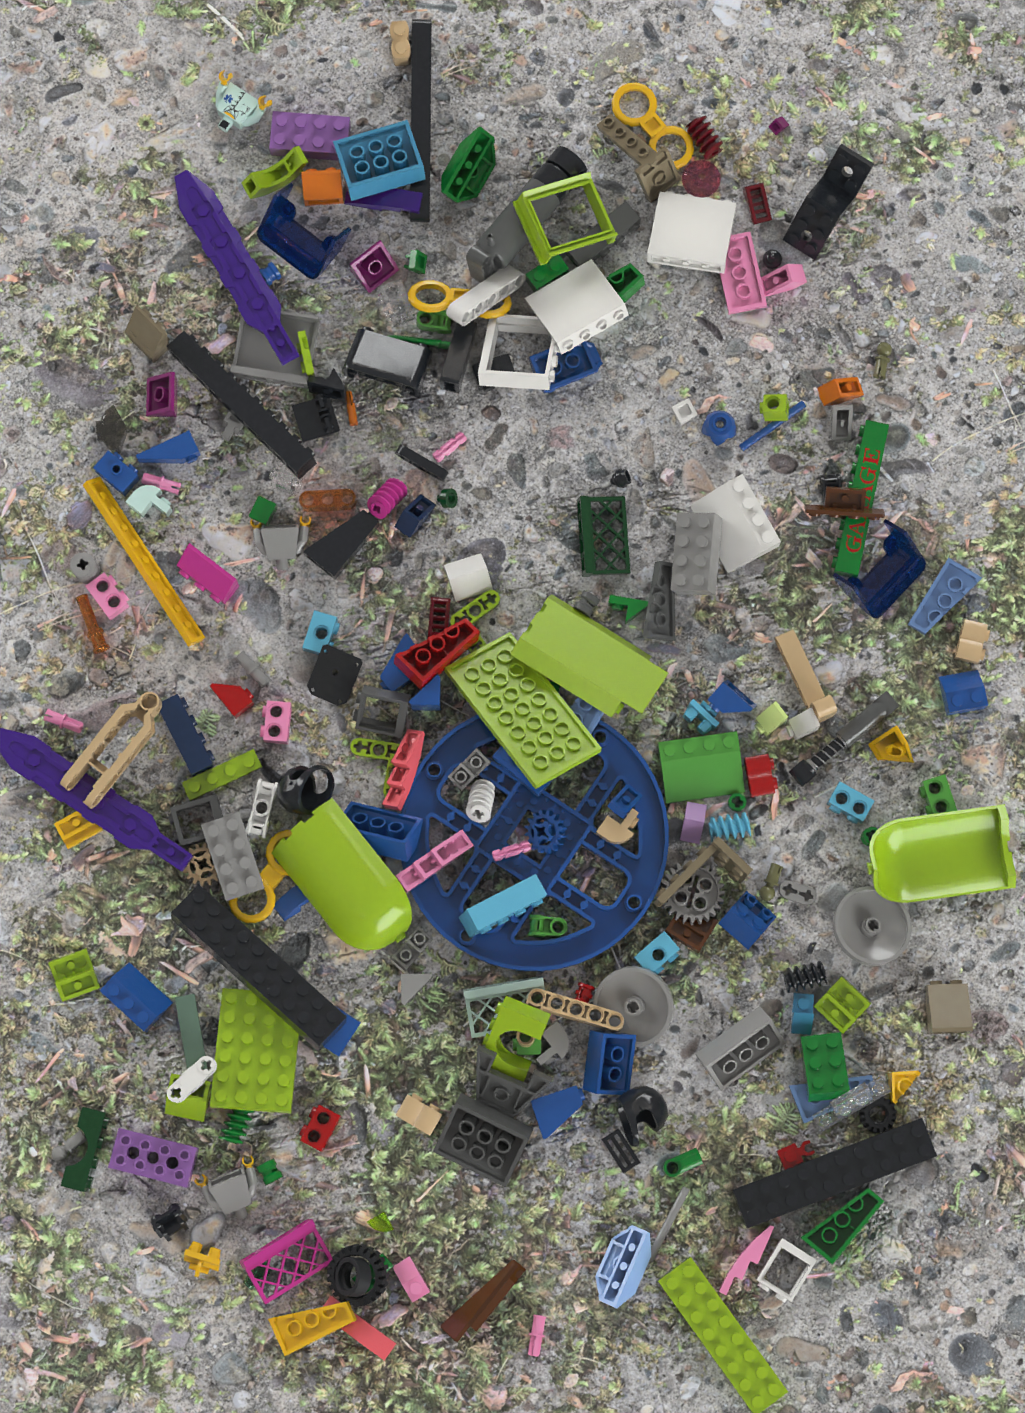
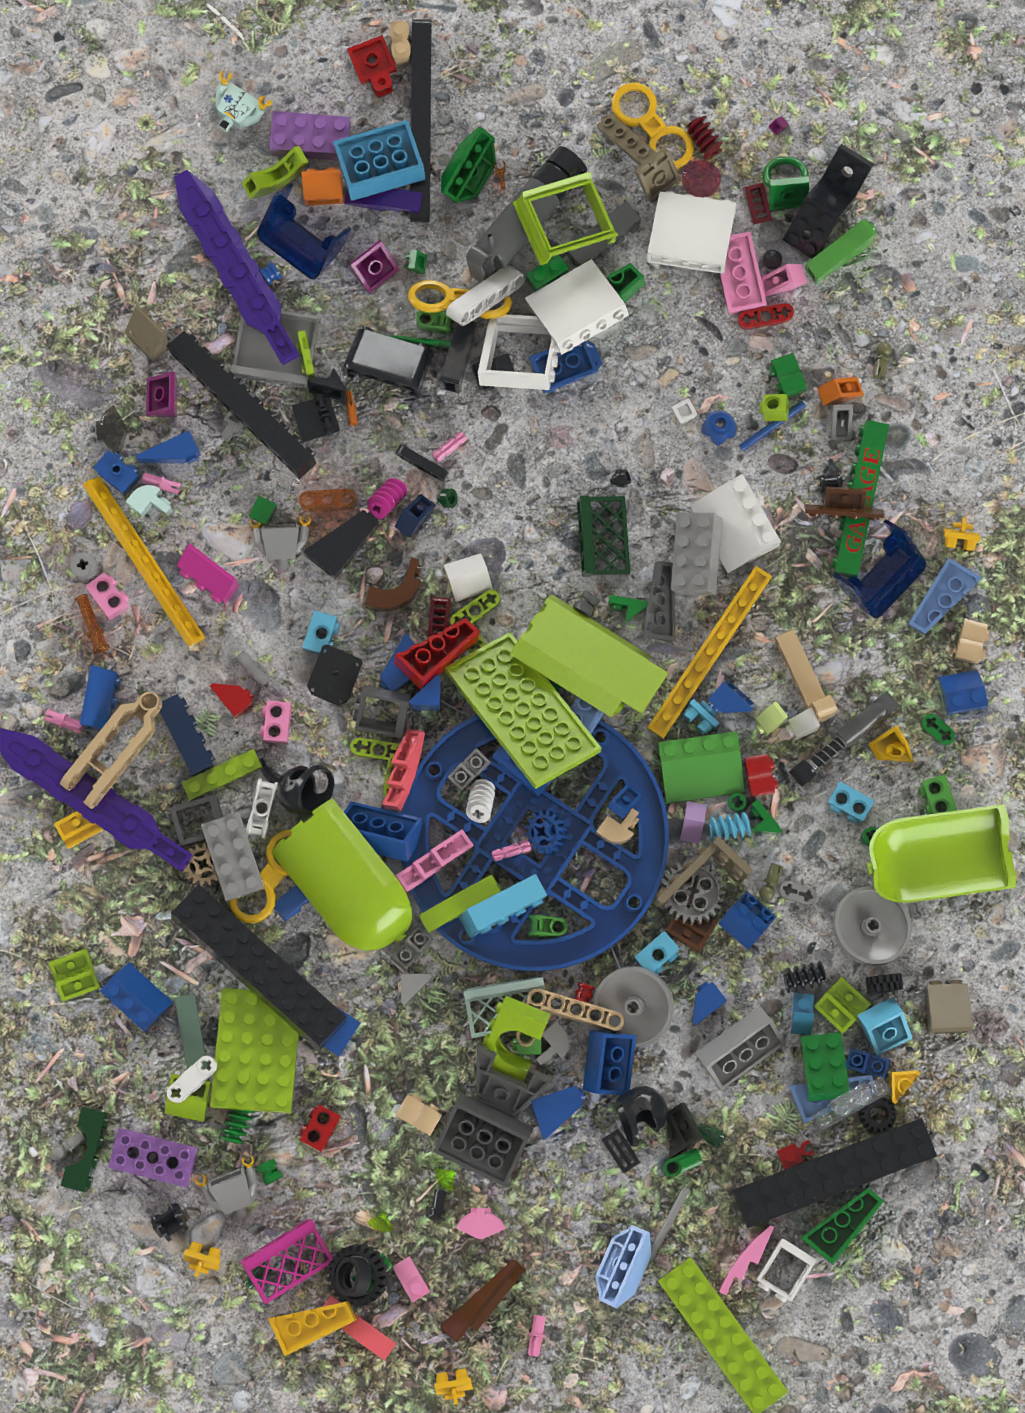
(99, 698): none -> blue slope
(374, 73): none -> red plate
(396, 598): none -> reddish brown arch
(437, 1206): none -> black pin
(445, 1178): none -> clear neon green tile
(453, 1389): none -> yellow hips
(458, 903): none -> lime slope
(480, 1223): none -> bright pink piece
(501, 172): none -> clear orange hand
(681, 1129): none -> pearl dark grey wing
(706, 1001): none -> blue slope
(709, 652): none -> yellow plate
(712, 1135): none -> clear green cone
(751, 314): none -> red beam
(768, 824): none -> green slope
(786, 192): none -> green tile
(788, 375): none -> green brick
(841, 250): none -> bright green slope
(867, 1063): none -> blue slope
(884, 983): none -> black tyre
(885, 1026): none -> medium azure slope
(943, 727): none -> green beam
(970, 538): none -> yellow hips

